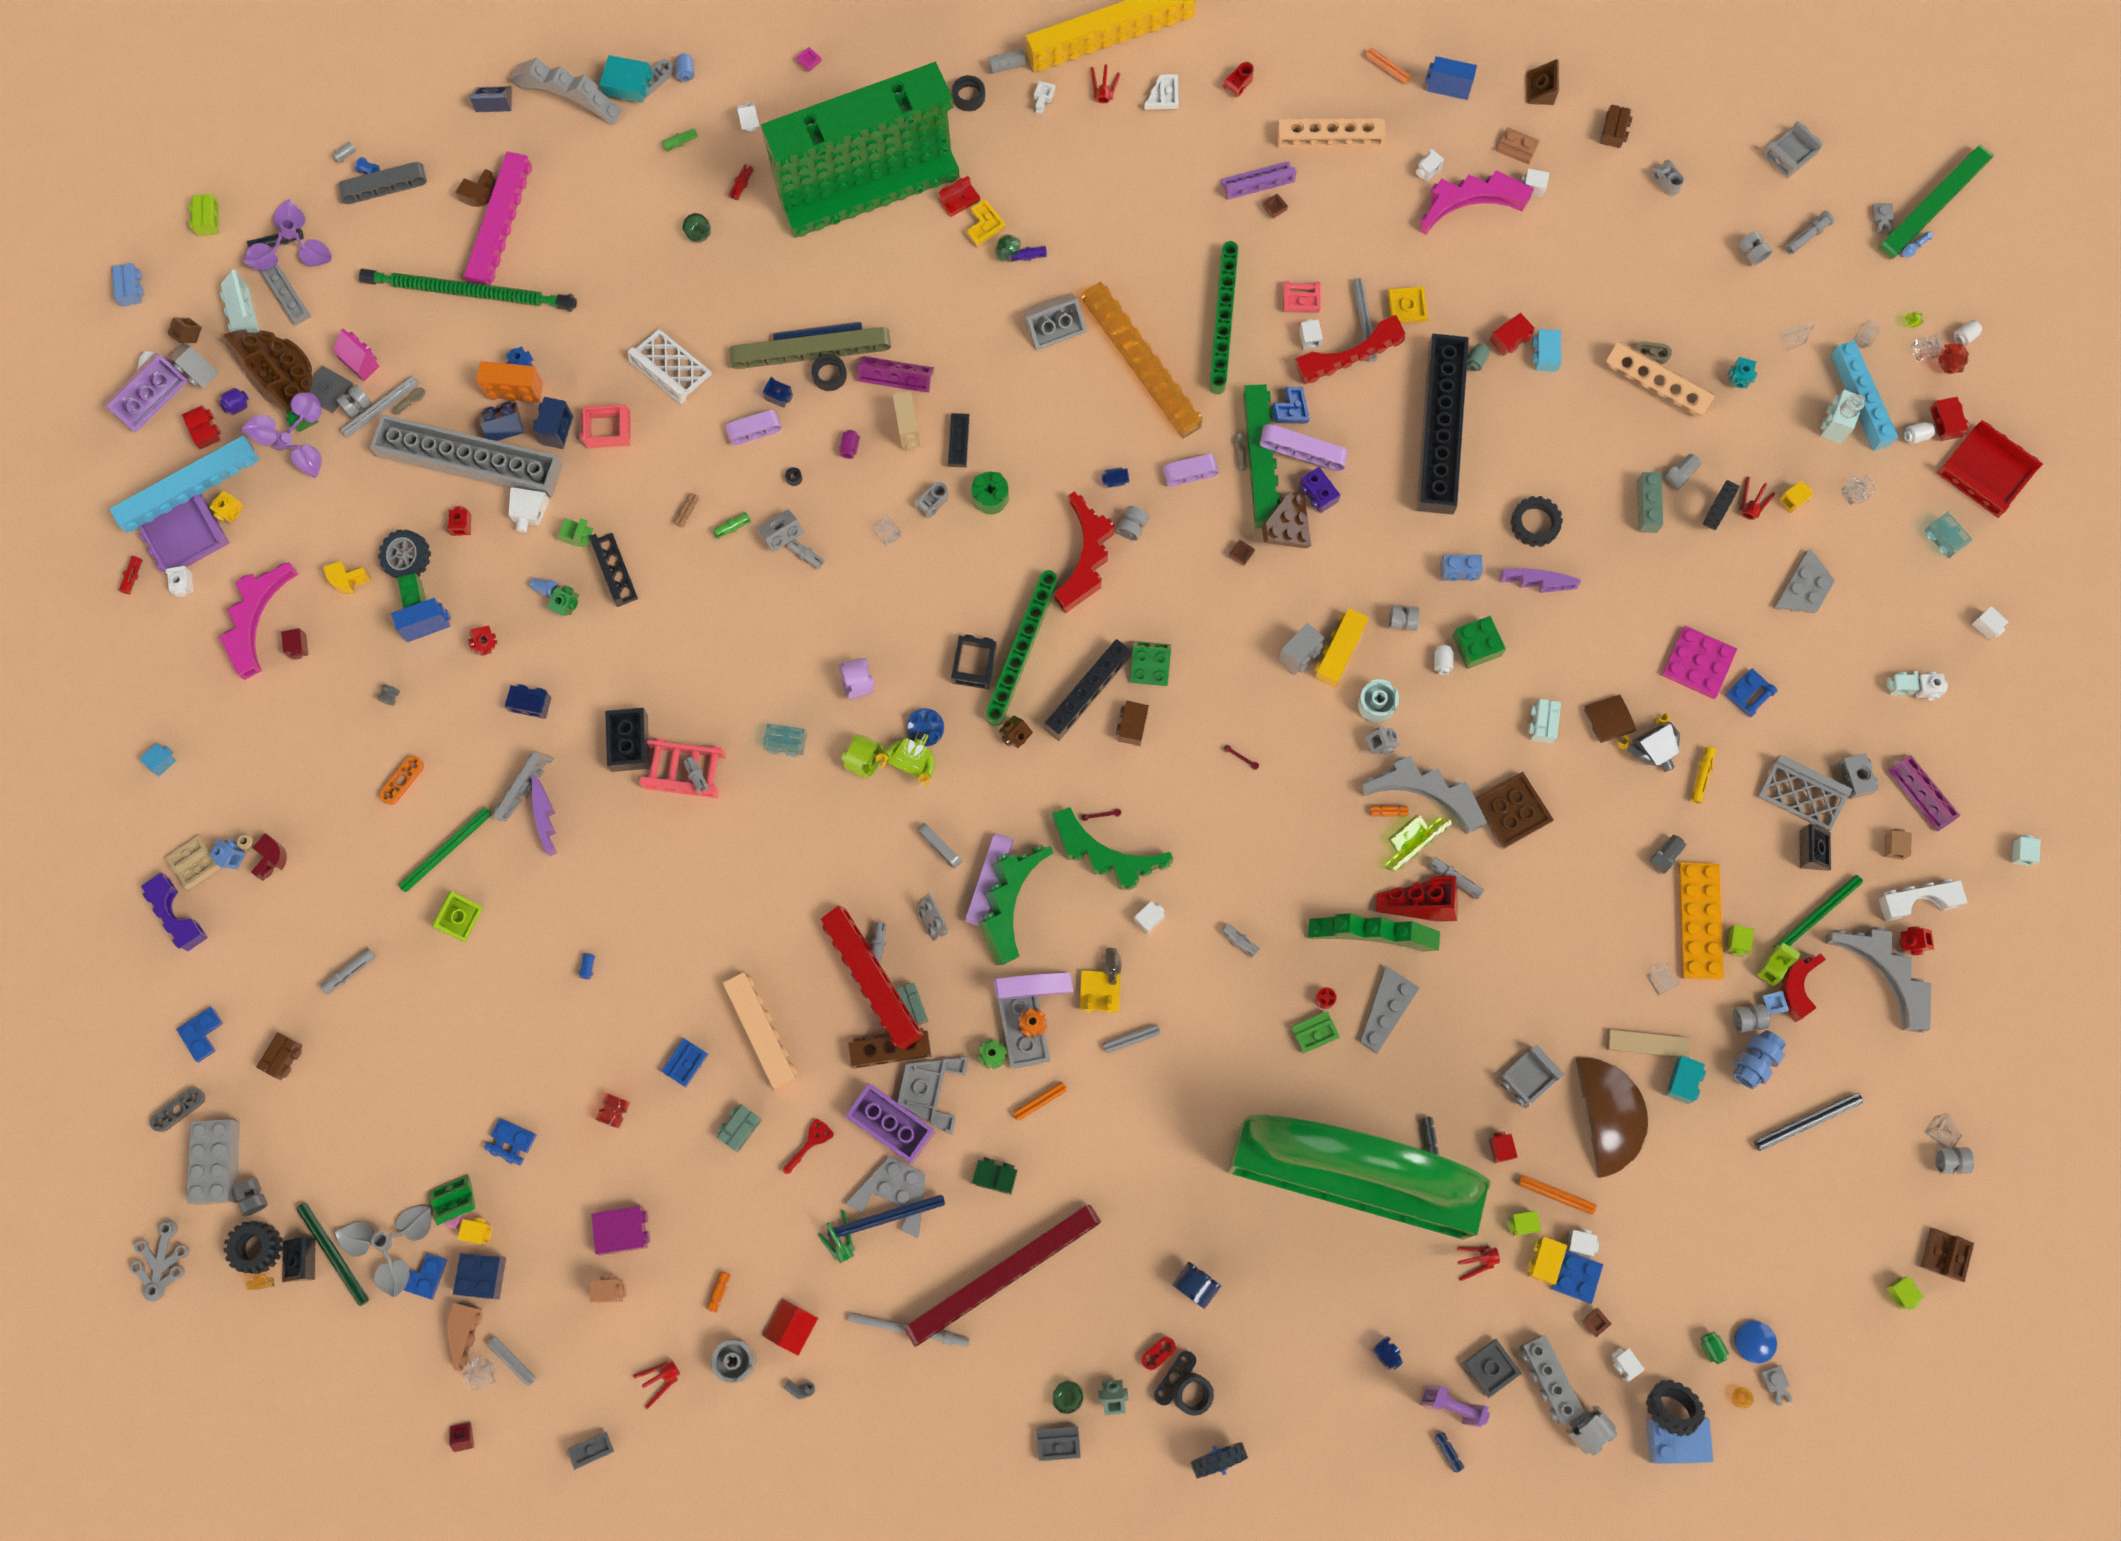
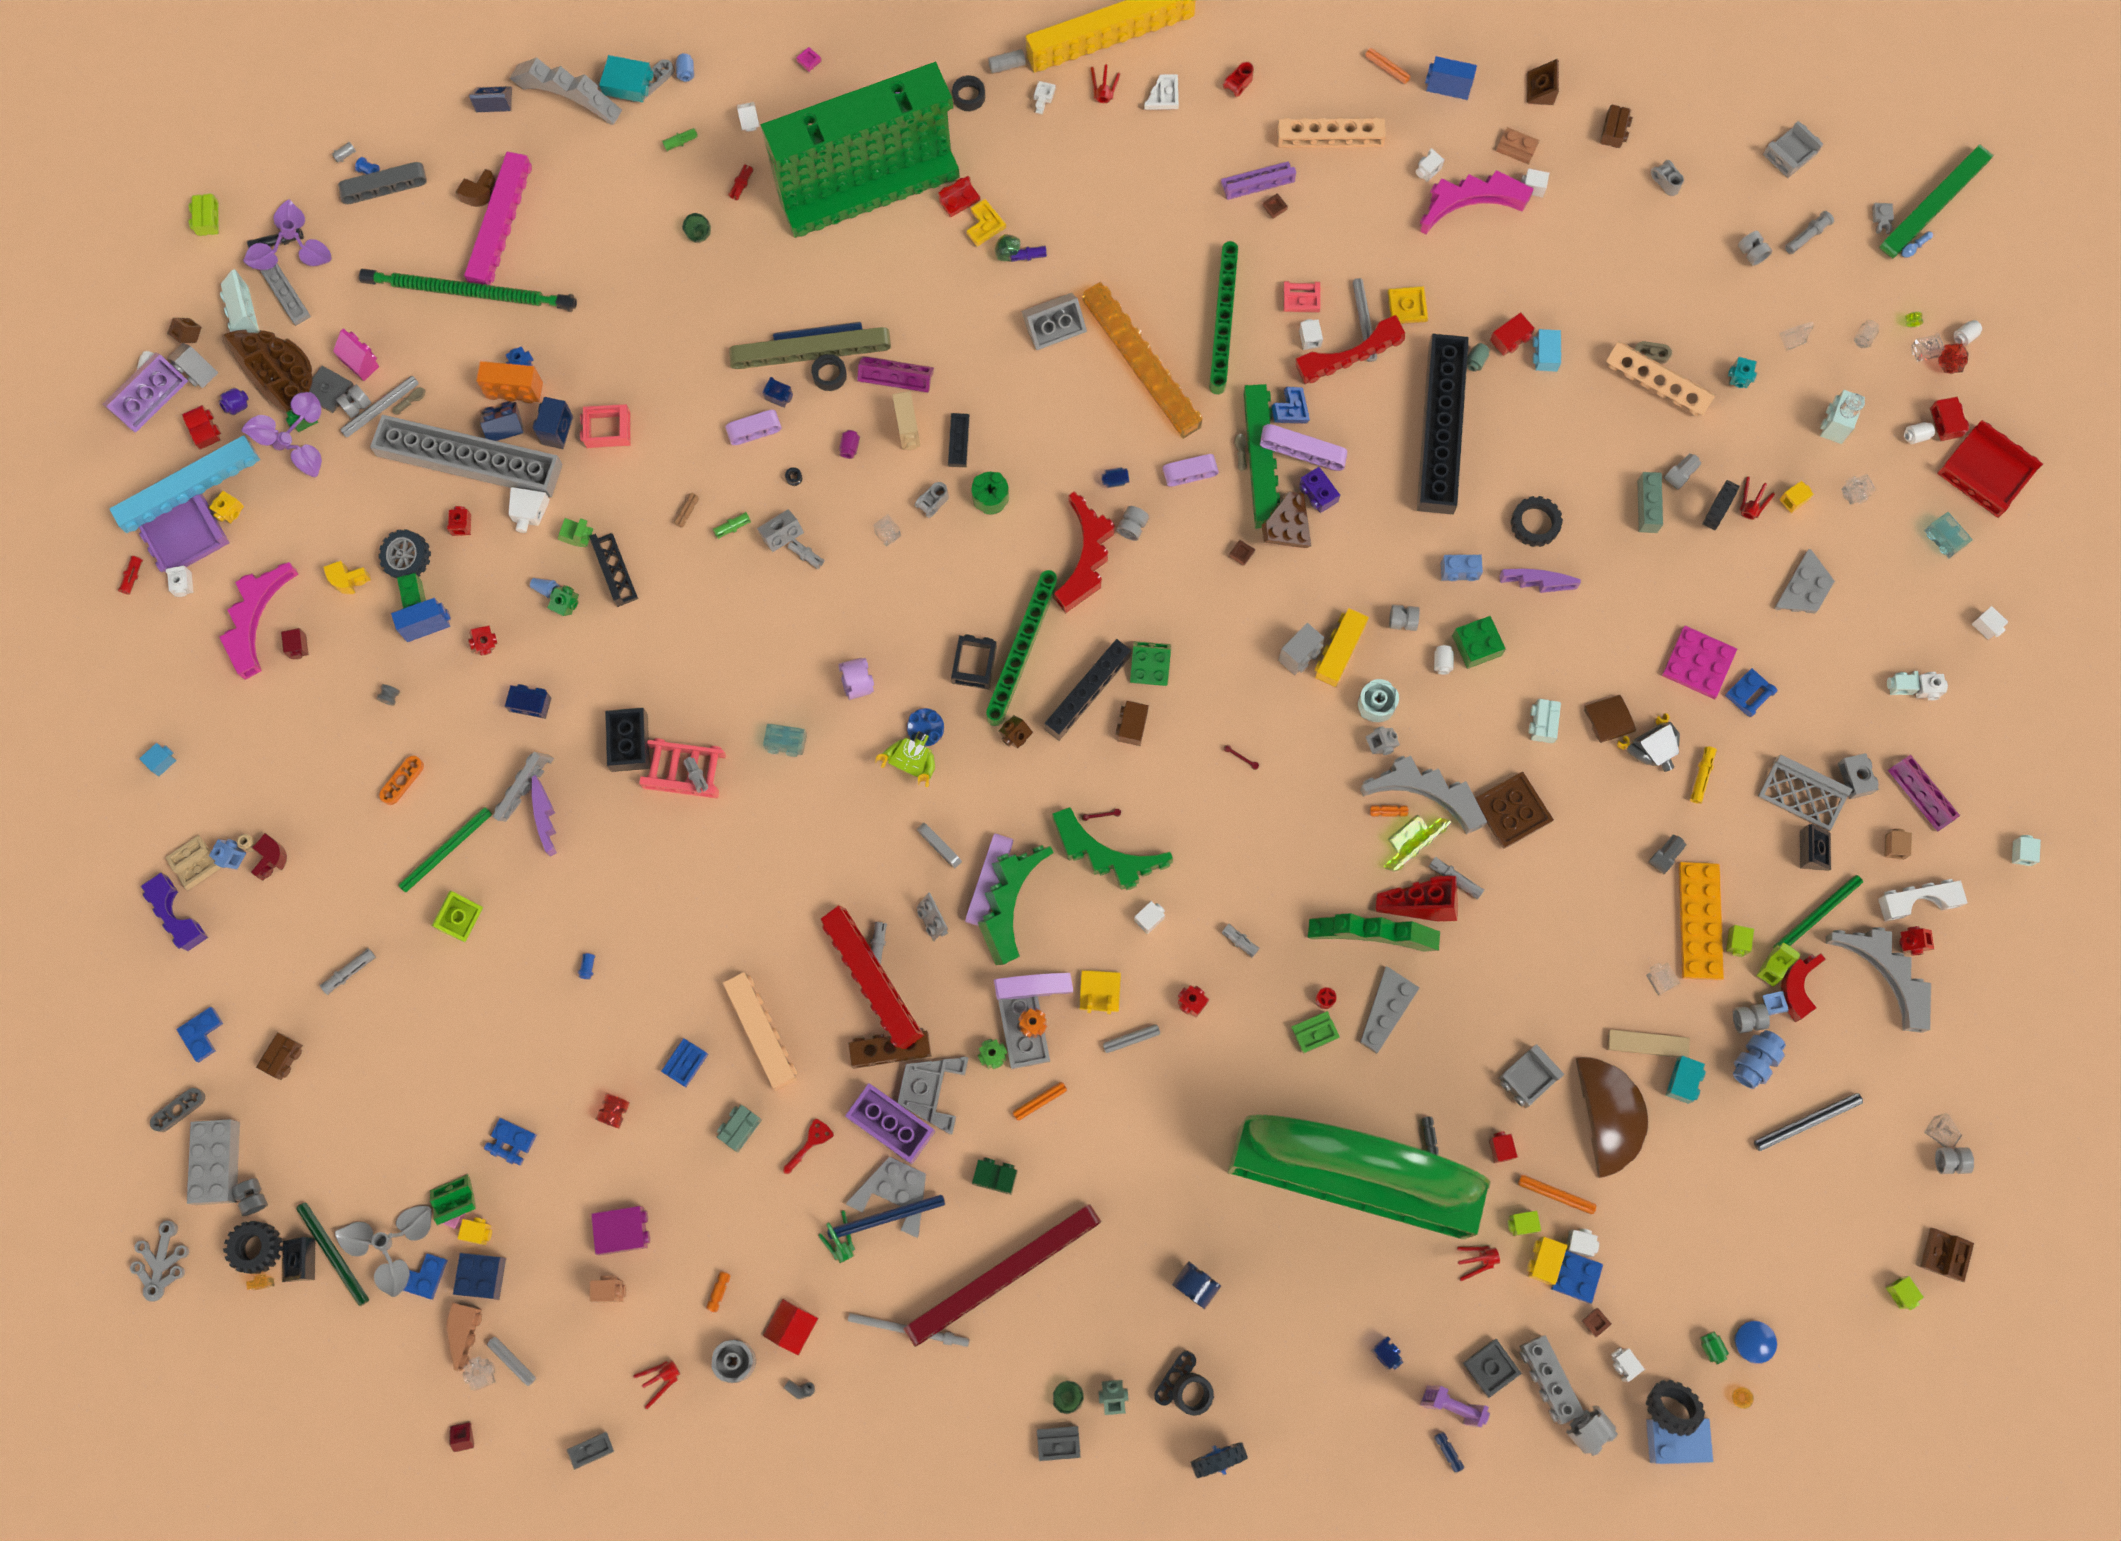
(127, 284): medium blue brick -> none
(657, 373): white fence -> none
(862, 755): lime brick -> none
(913, 1002): sand green brick -> none
(1111, 964): clear smoke plant -> none
(1162, 1357): red beam -> none
(1192, 1007): none -> red brick
(1776, 1382): light grey plate -> none
(1858, 380): medium azure brick -> none

